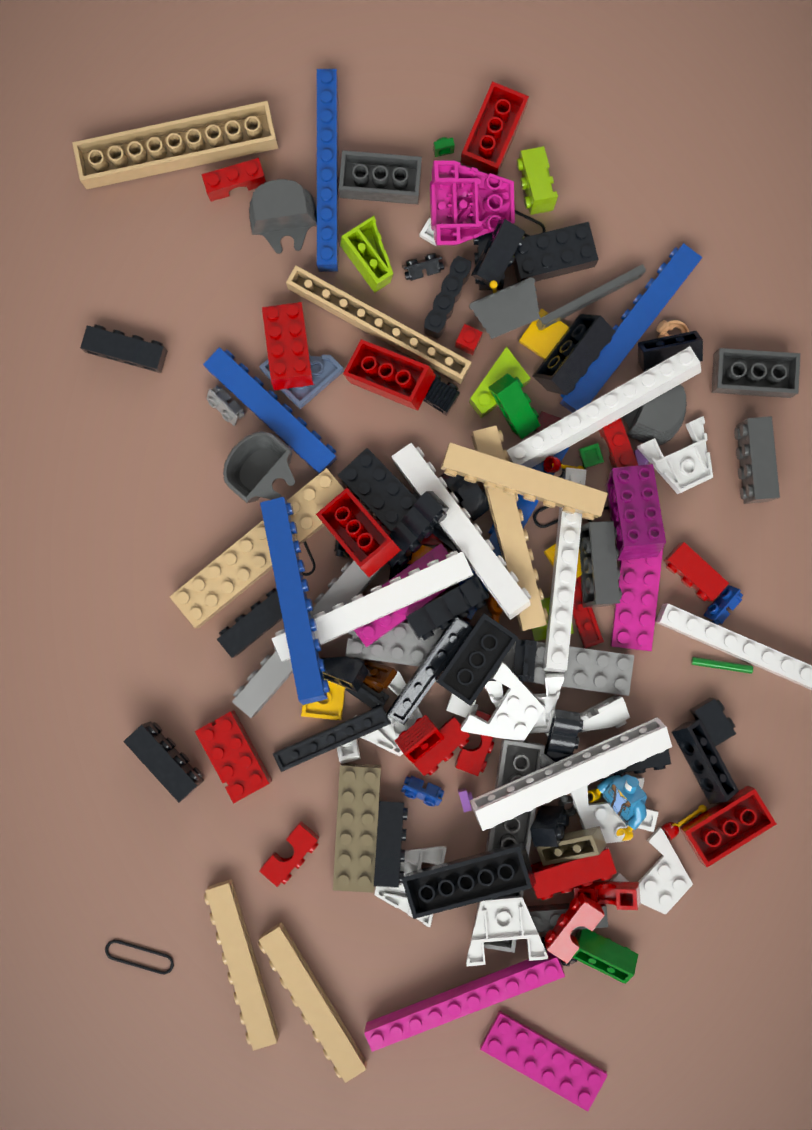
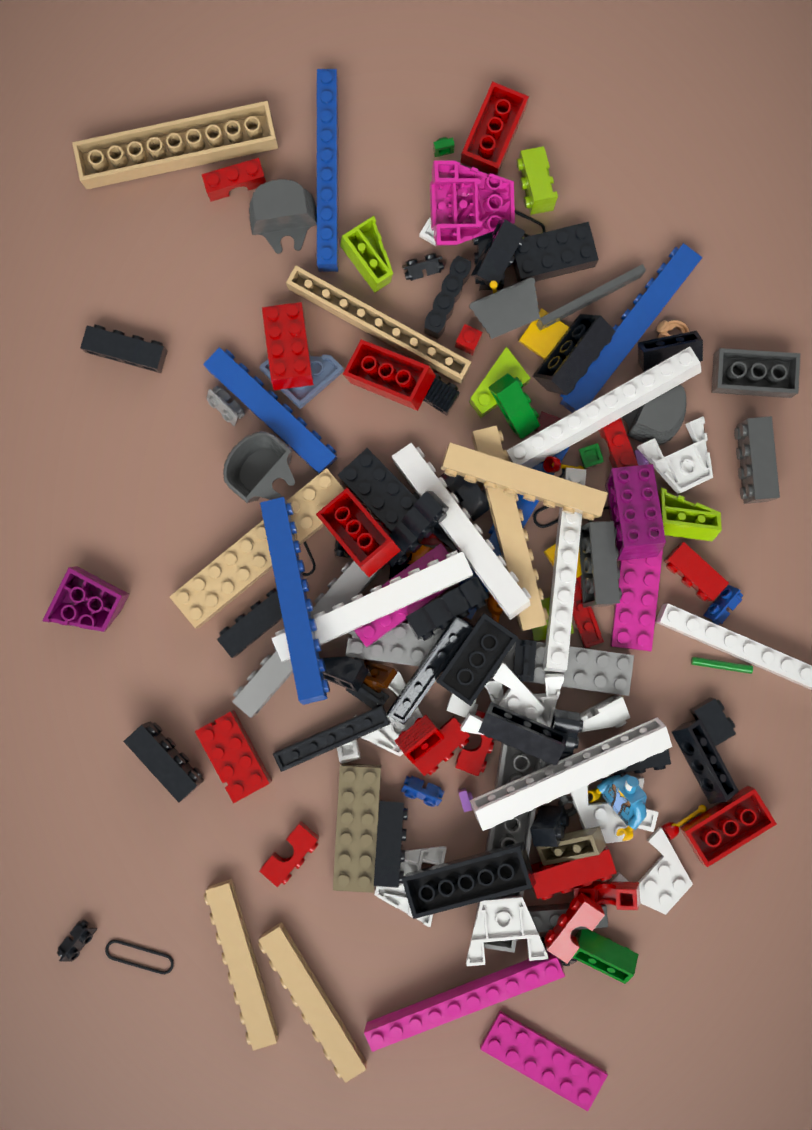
(69, 948): none -> black hinge
(85, 601): none -> magenta wedge
(327, 709): yellow tile -> none
(380, 177): dark grey brick -> none
(523, 733): none -> black brick
(688, 519): none -> lime wedge

